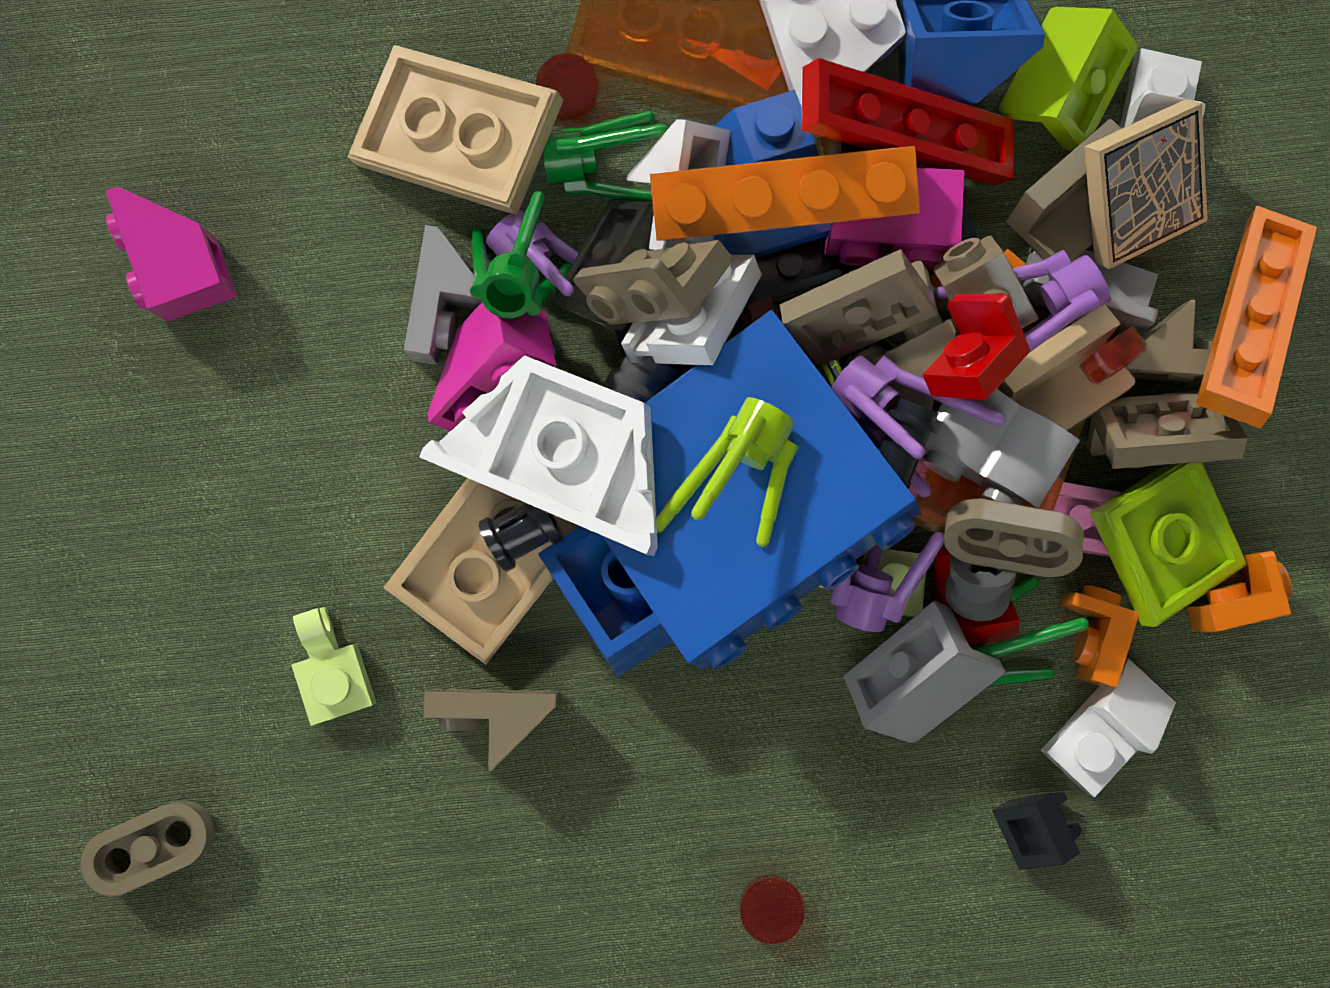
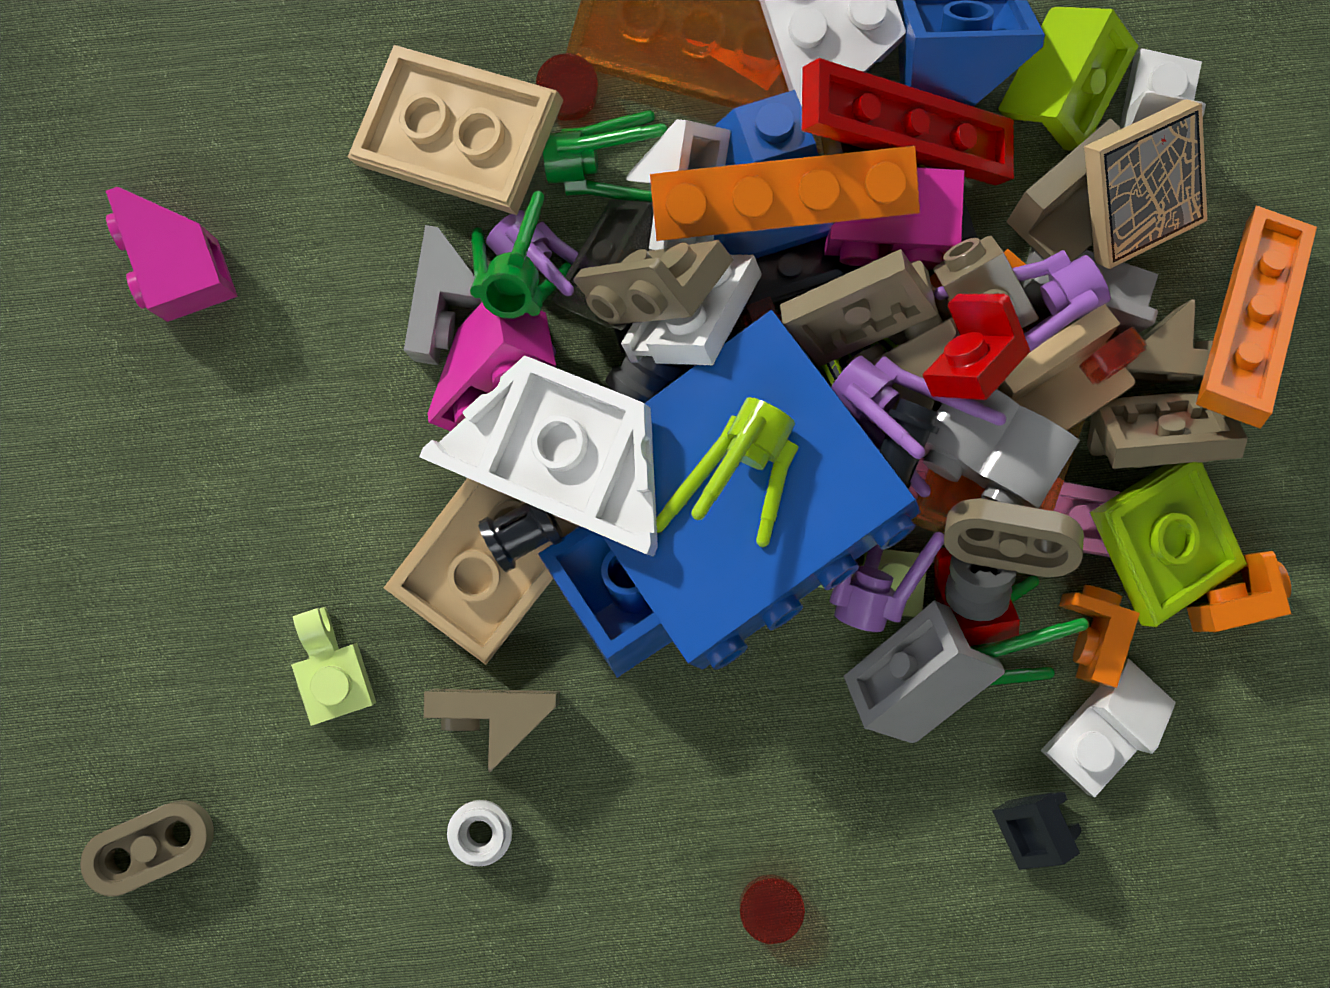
(465, 847): none -> white plate

